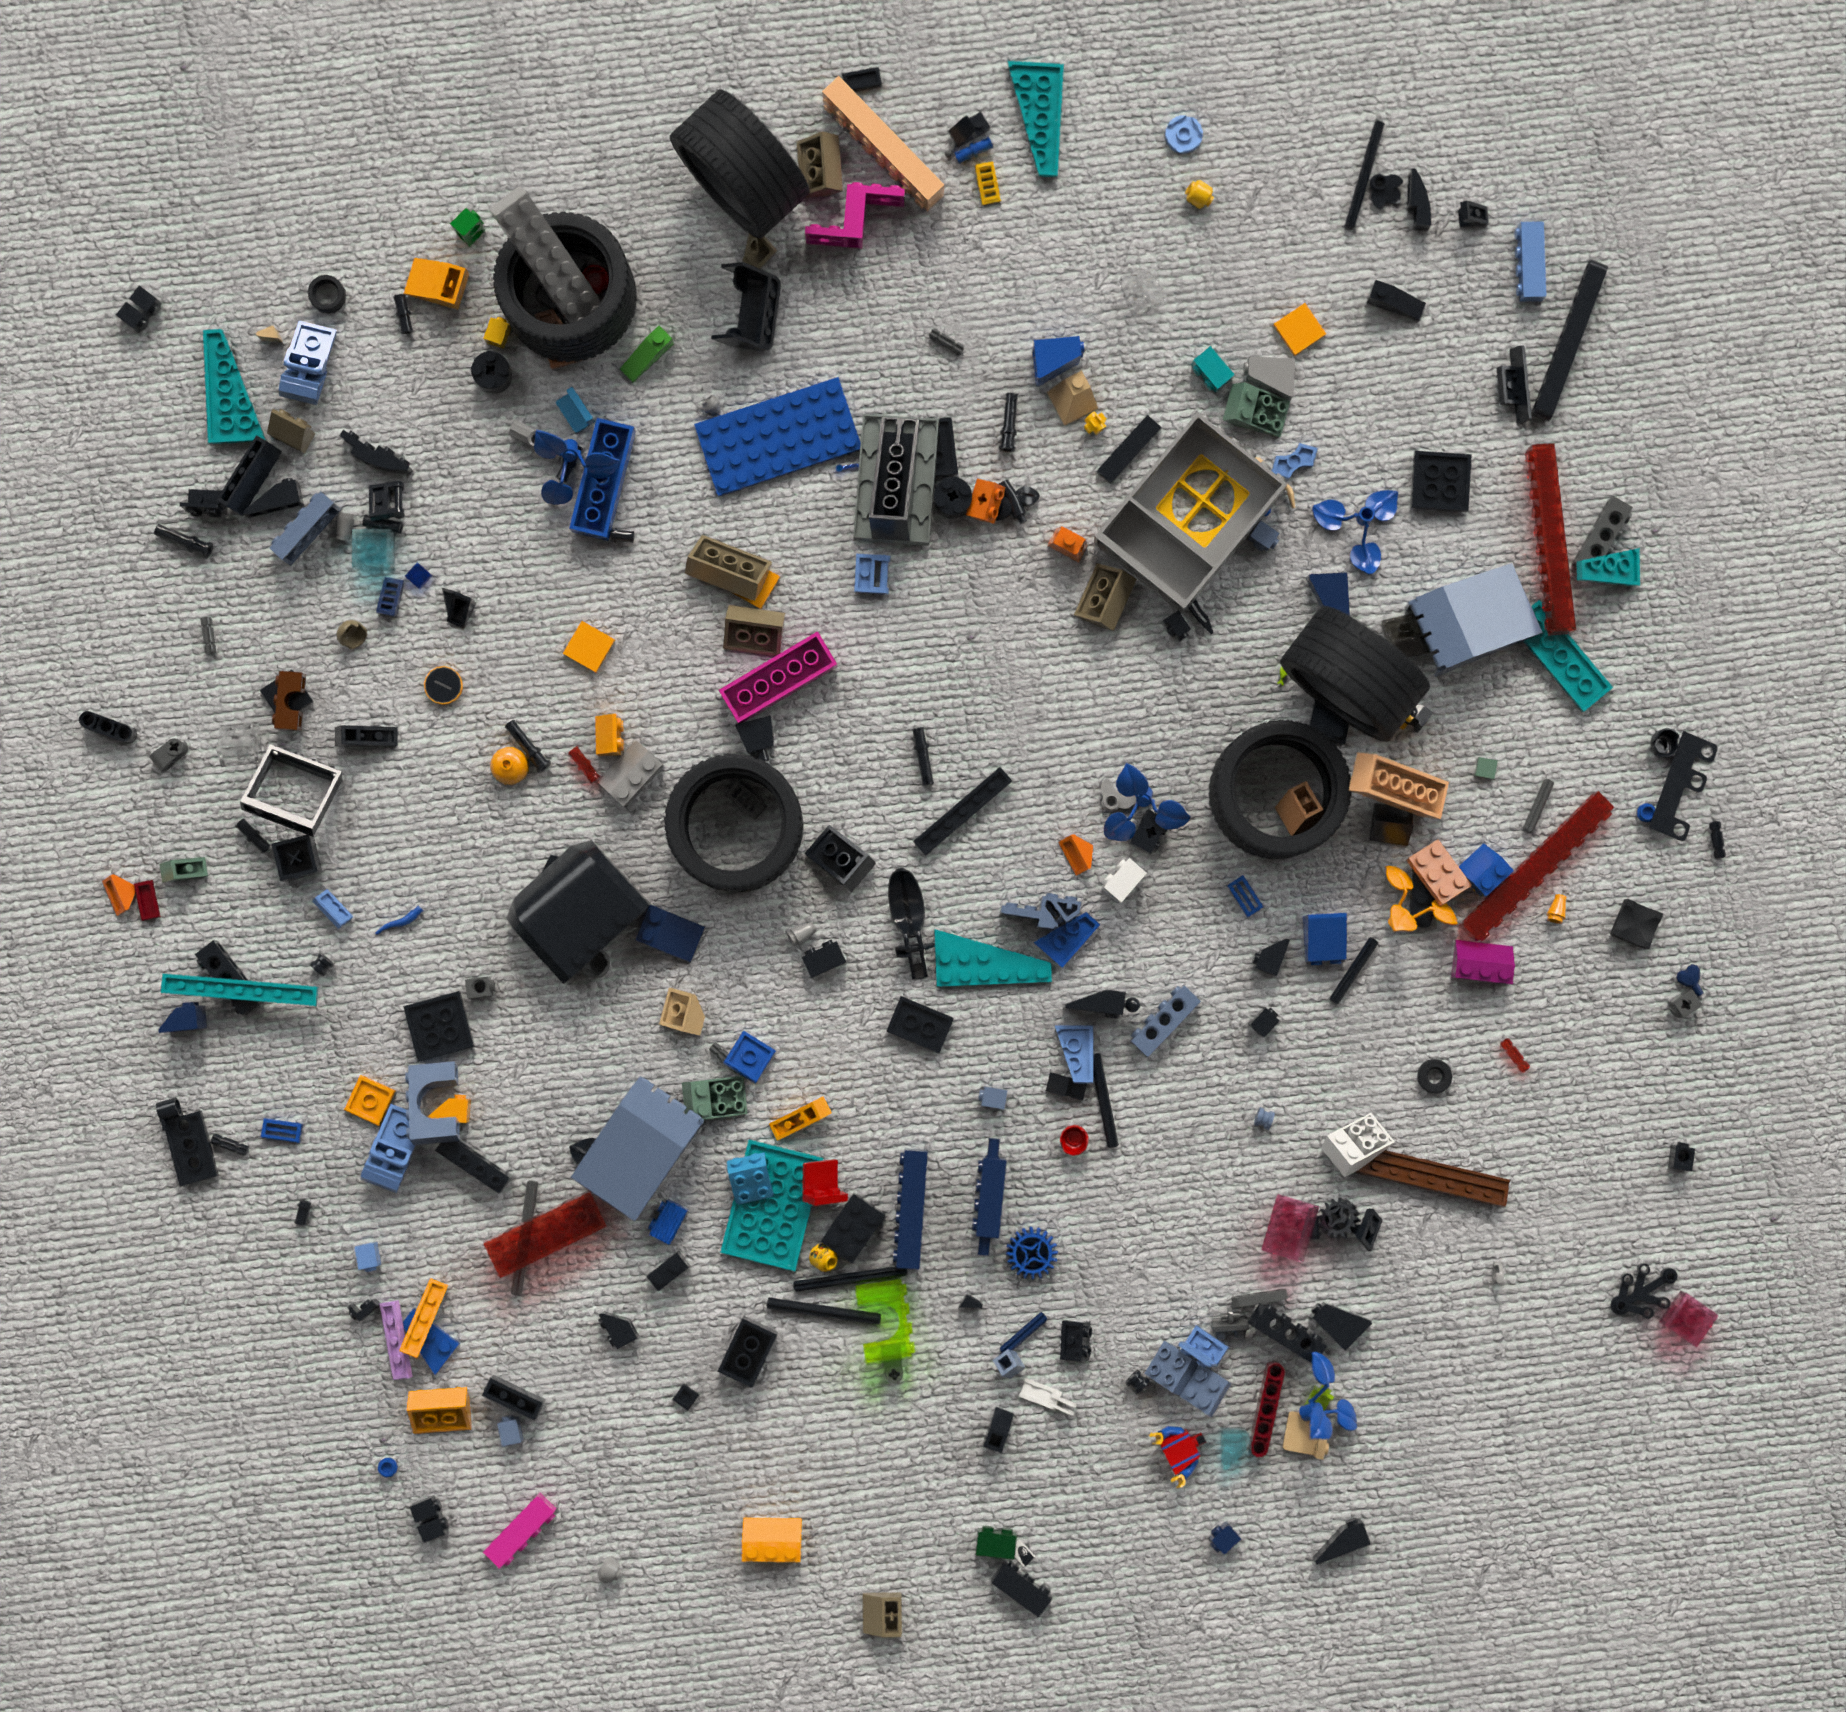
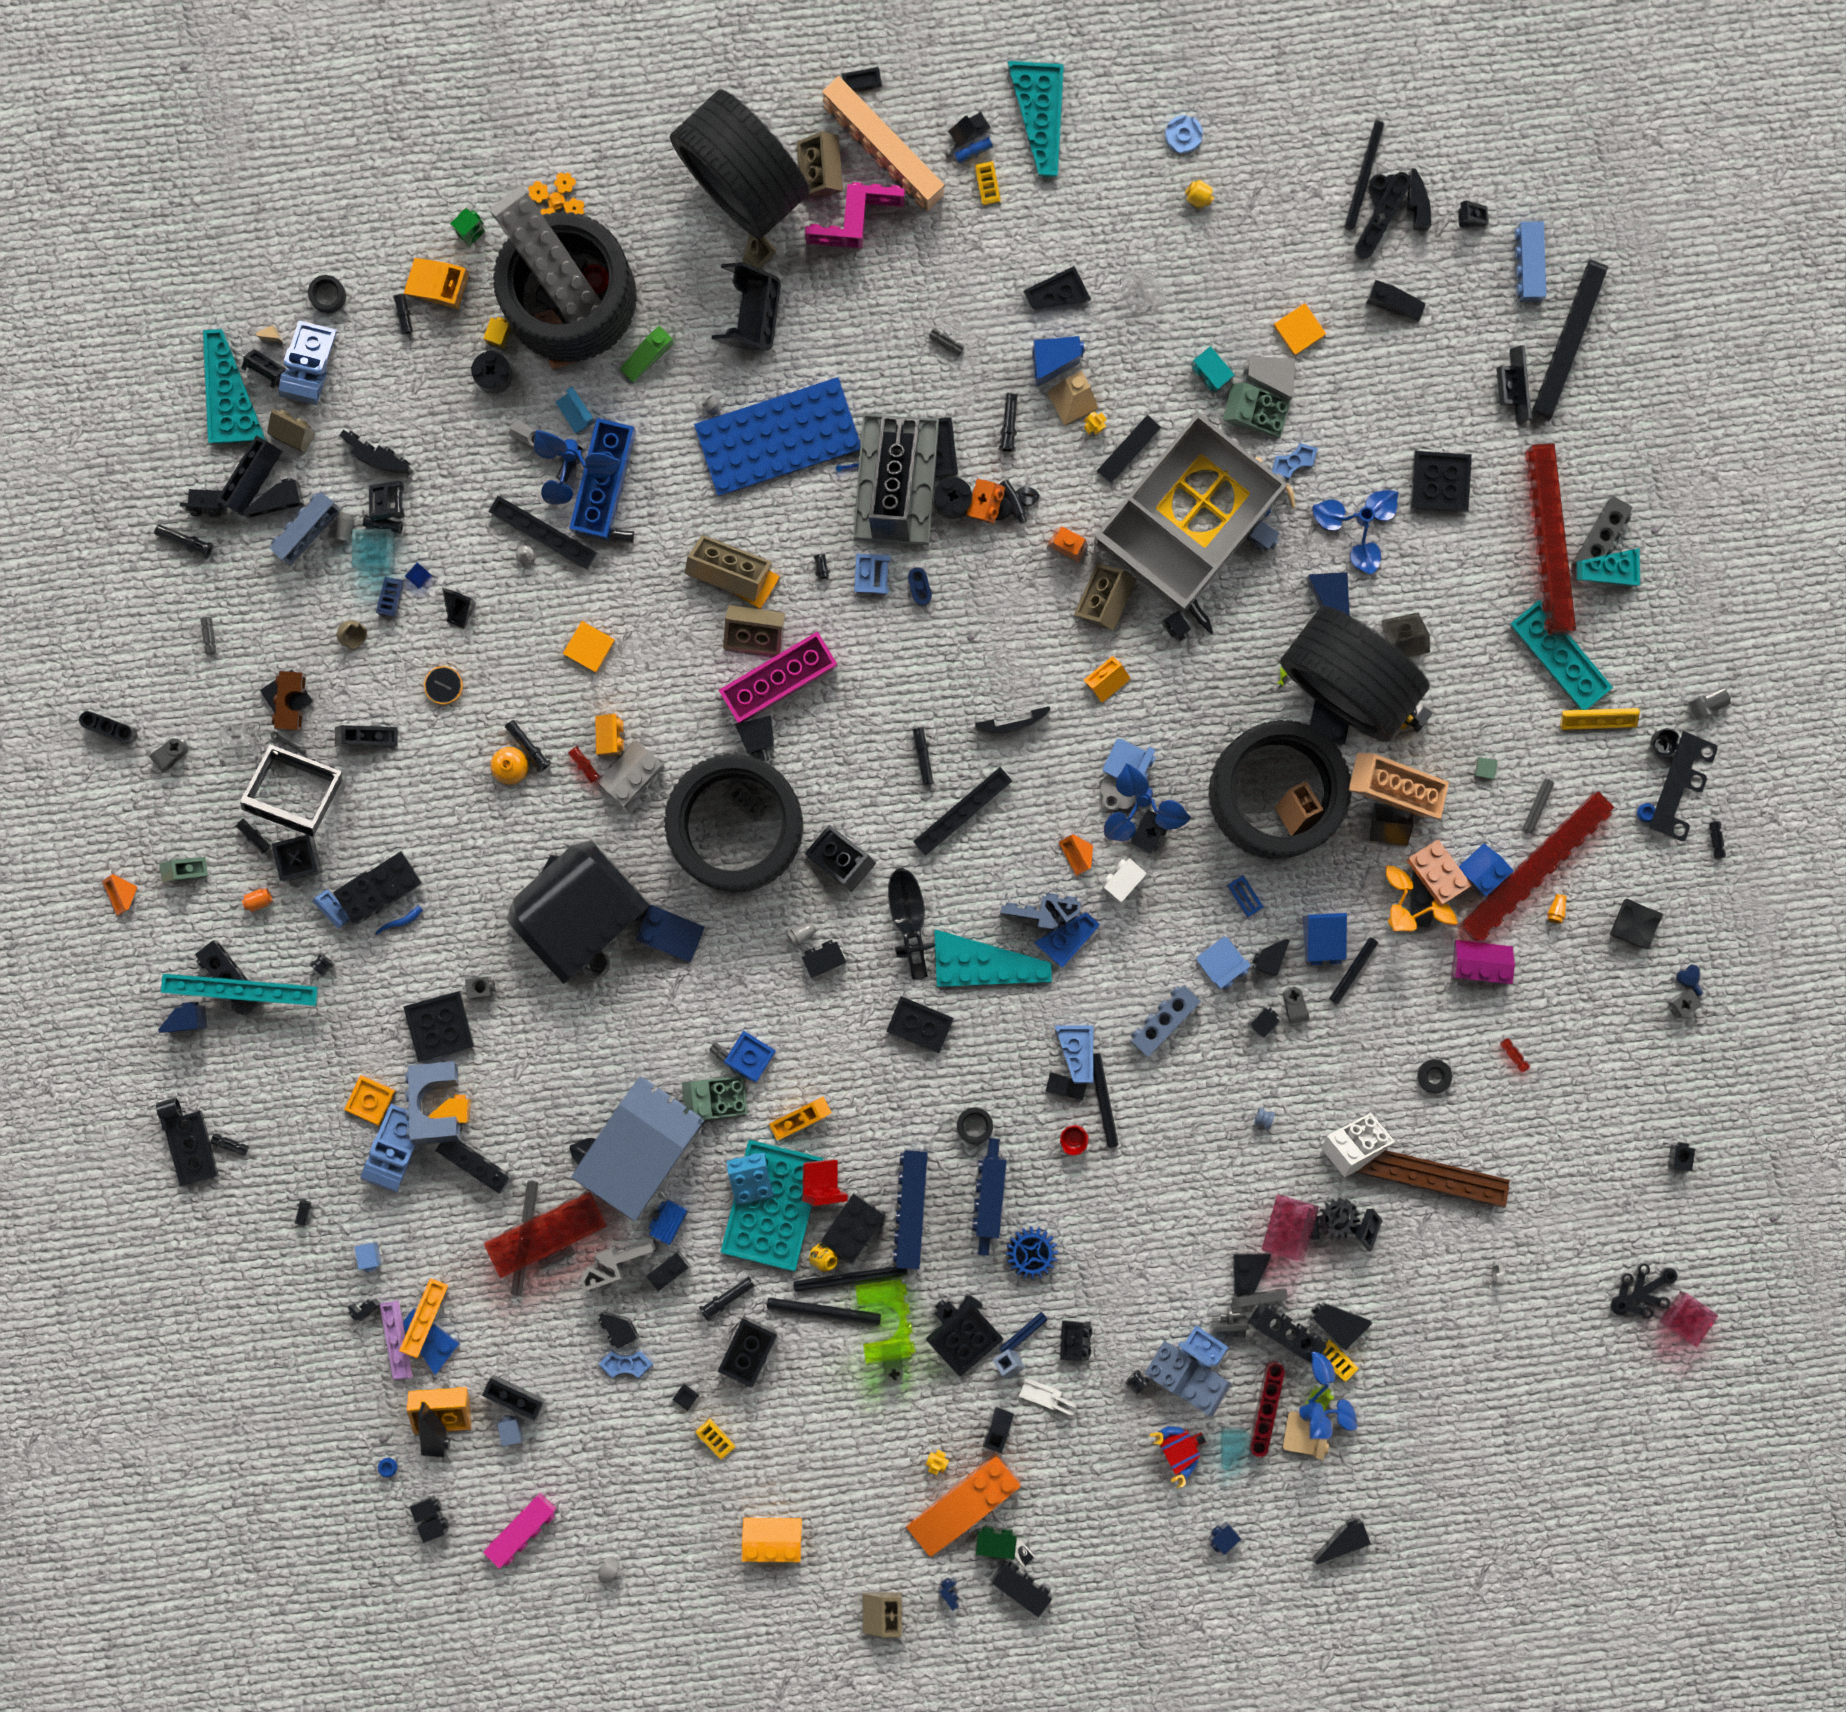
(145, 301): black piece -> none
(147, 900): dark red tile -> none
(257, 900): none -> orange brick
(263, 366): none -> black hinge
(274, 735): none -> dark grey hinge
(298, 1132): blue tile -> none
(378, 888): none -> black piece
(432, 1433): none -> black slope
(525, 554): none -> light grey plate
(542, 532): none -> black plate
(556, 1257): none -> dark grey axle
(557, 200): none -> light orange plant
(612, 1271): none -> light grey piece
(635, 1364): none -> medium blue tile
(682, 1012): tan slope -> none
(705, 1438): none -> yellow slope
(718, 1303): none -> black pin
(821, 566): none -> black pin
(919, 587): none -> dark blue plate
(936, 1462): none -> yellow gear
(942, 1305): none -> black brick
(949, 1596): none -> dark blue bracket
(960, 1125): none -> black tyre
(964, 1338): none -> black plate
(964, 1505): none -> orange slope
(989, 725): none -> black slope
(993, 1097): sand blue brick -> none
(1058, 290): none -> black wing
(1107, 679): none -> light orange panel
(1107, 1002): black slope -> none
(1128, 753): none -> medium blue bracket
(1223, 963): none -> medium blue bracket
(1248, 1271): none -> black wing
(1295, 1009): none -> dark grey piece
(1350, 1371): none -> yellow slope
(1391, 199): none -> black piece
(1475, 617): windscreen -> none
(1599, 719): none -> yellow tile
(1706, 704): none -> dark grey piece

